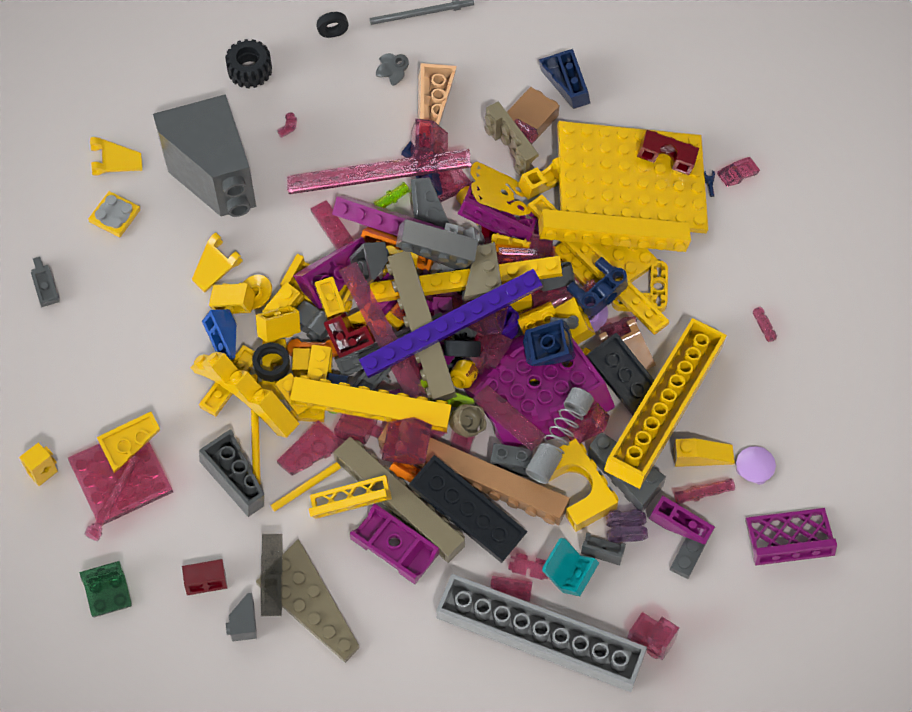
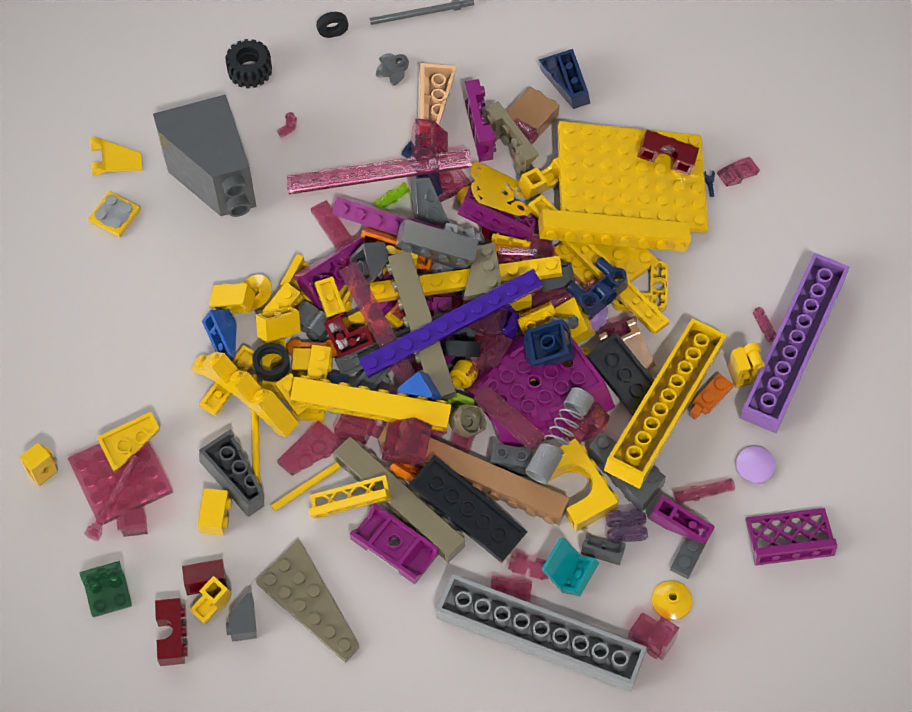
(44, 283): dark grey hinge -> none
(132, 522): none -> clear pink brick
(172, 649): none -> dark red arch
(213, 264): yellow flag -> none
(214, 511): none -> yellow brick
(214, 598): none -> yellow brick
(272, 575): clear smoke slope -> none
(420, 385): none -> blue slope
(482, 134): none -> magenta piece
(670, 608): none -> yellow dish
(702, 453): yellow slope -> none
(711, 396): none -> orange hinge
(744, 364): none -> yellow hinge
(794, 343): none -> medium lavender brick

